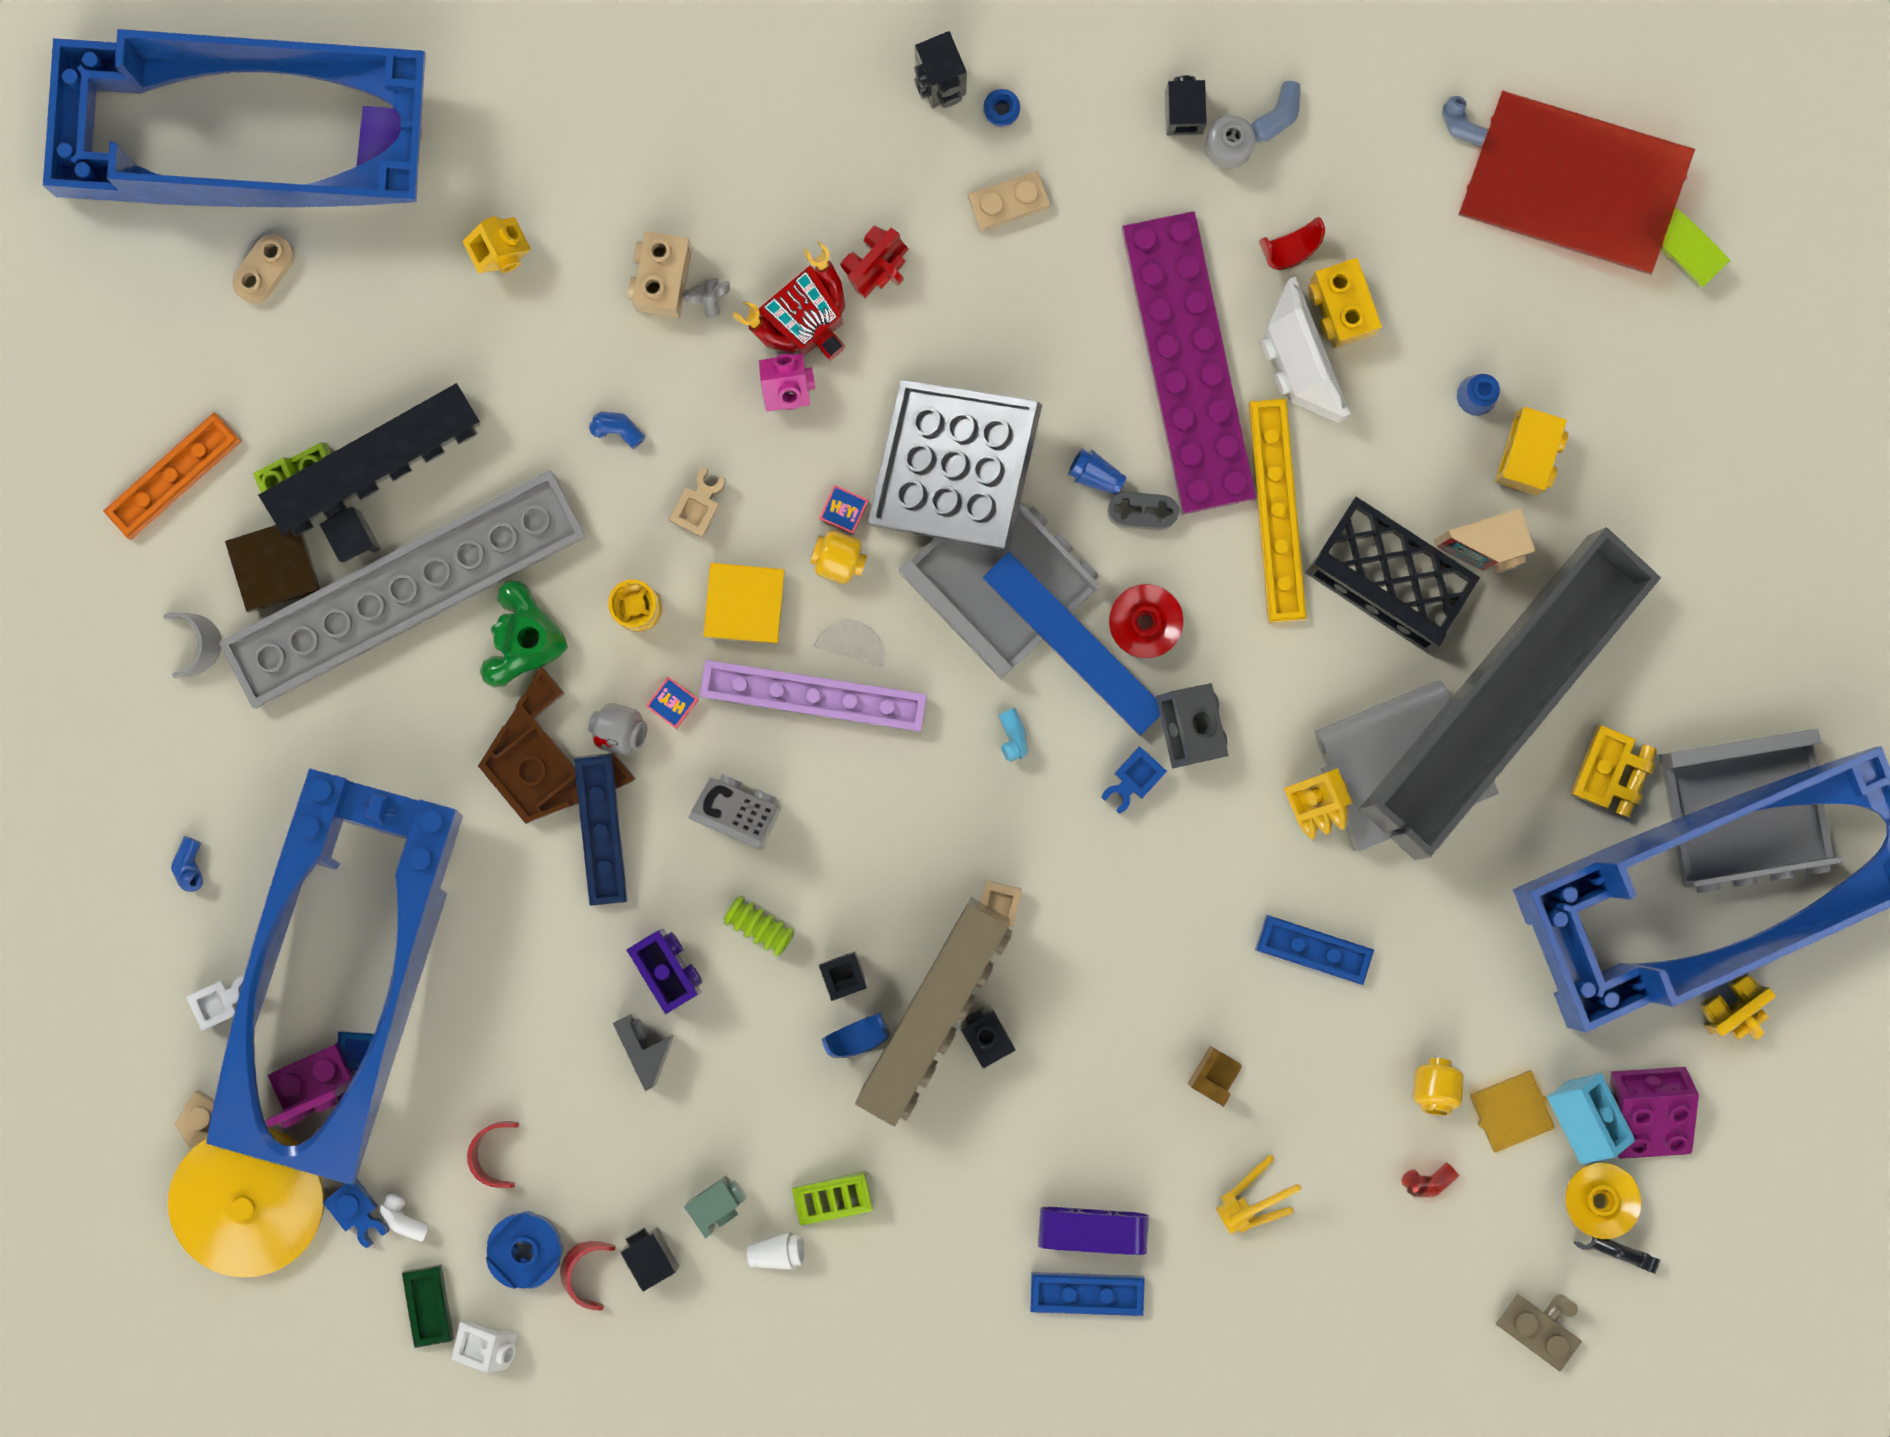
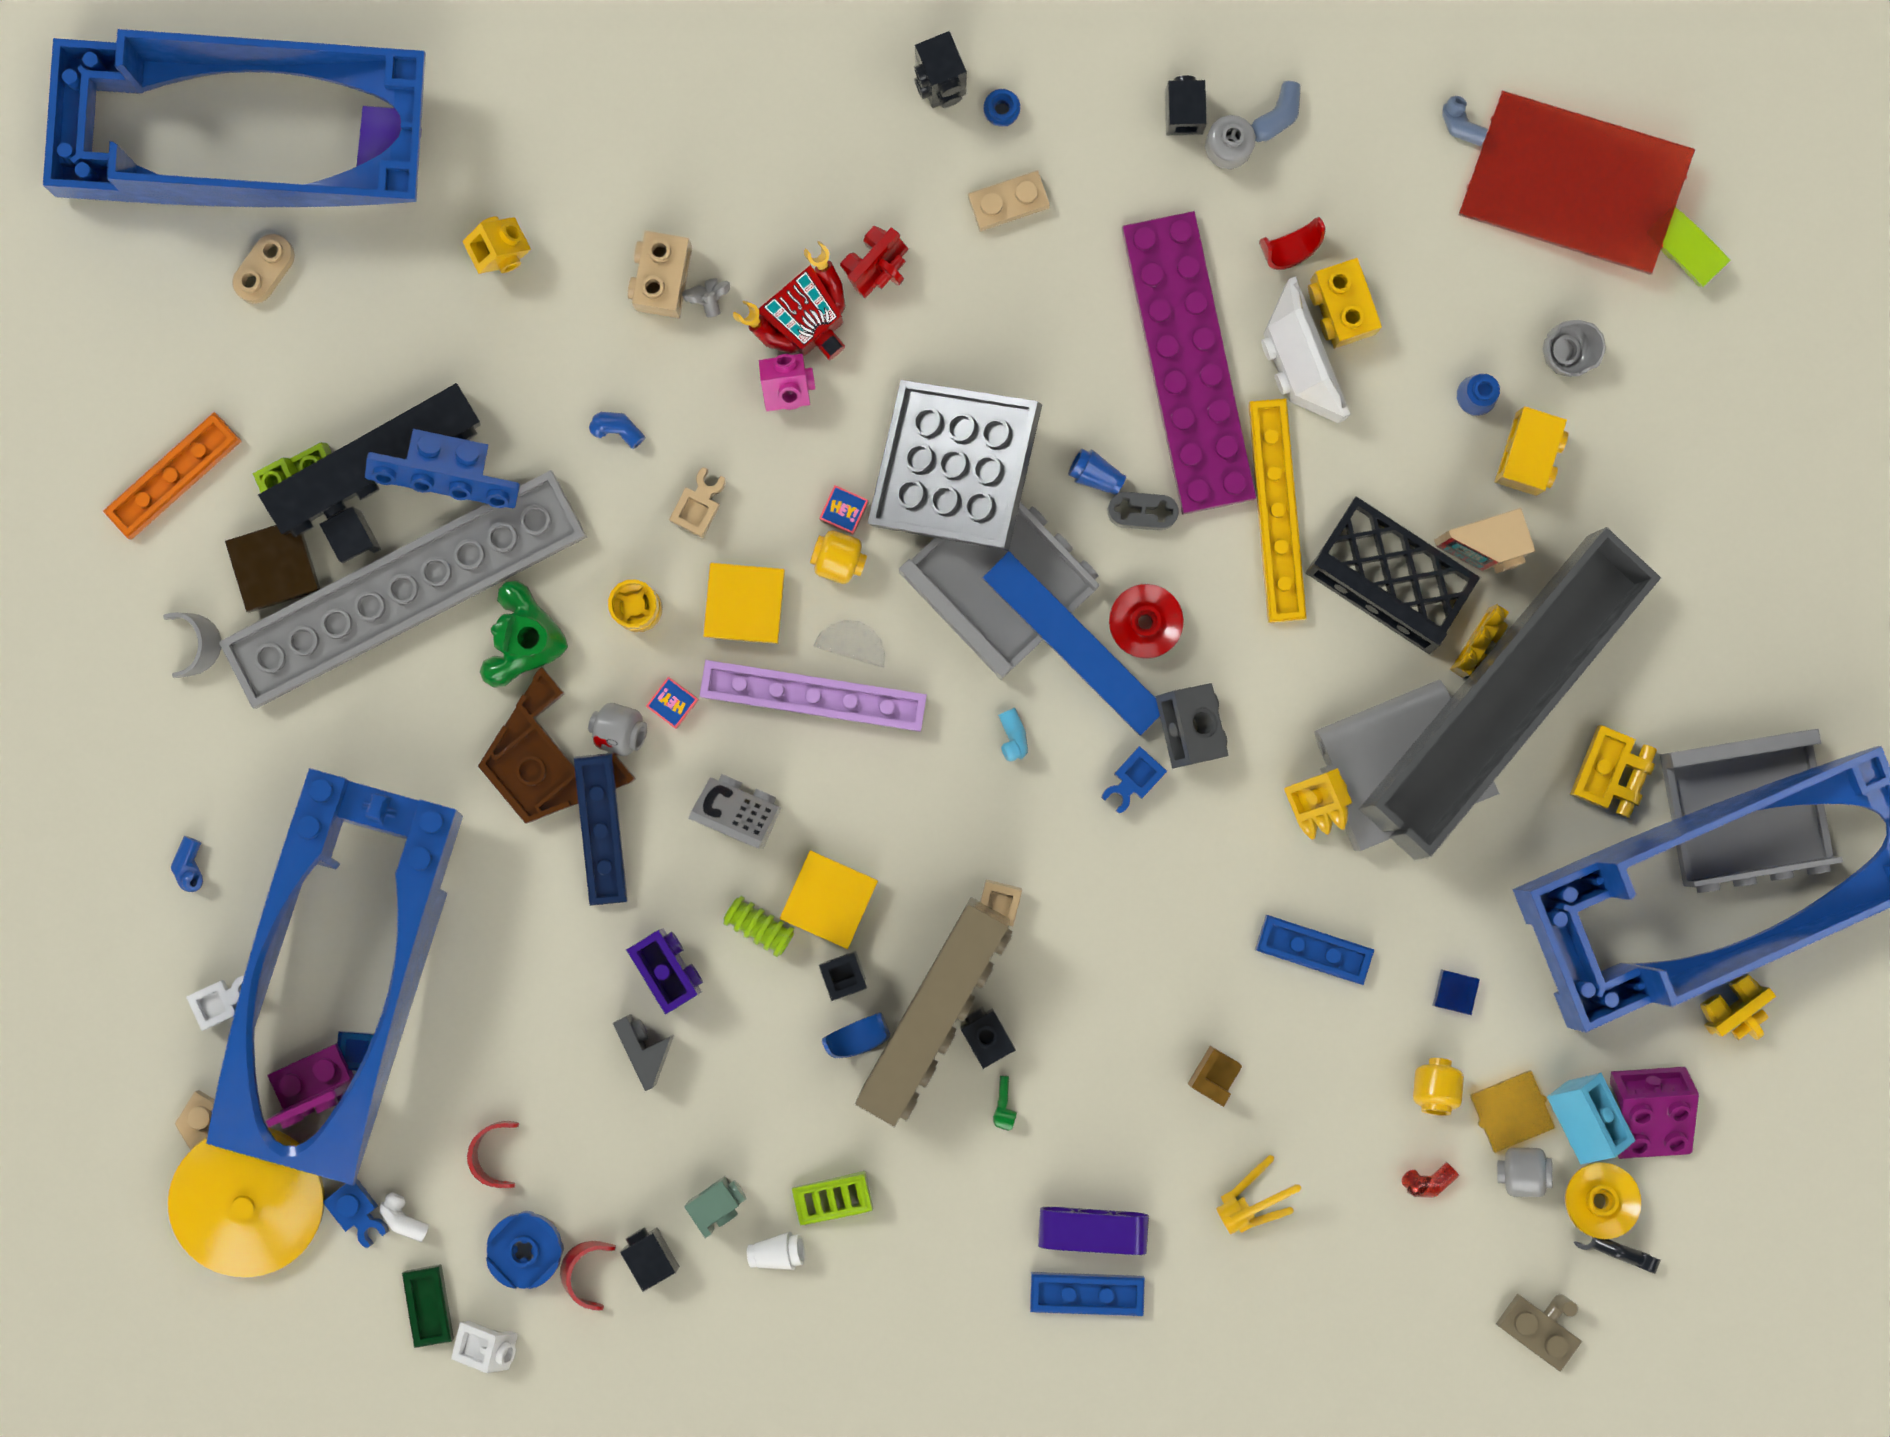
(443, 467): none -> blue bracket
(828, 899): none -> yellow tile
(1004, 1117): none -> green hand
(1456, 992): none -> clear blue tile
(1489, 629): none -> yellow plate
(1525, 1172): none -> light grey head
(1574, 348): none -> light grey hair

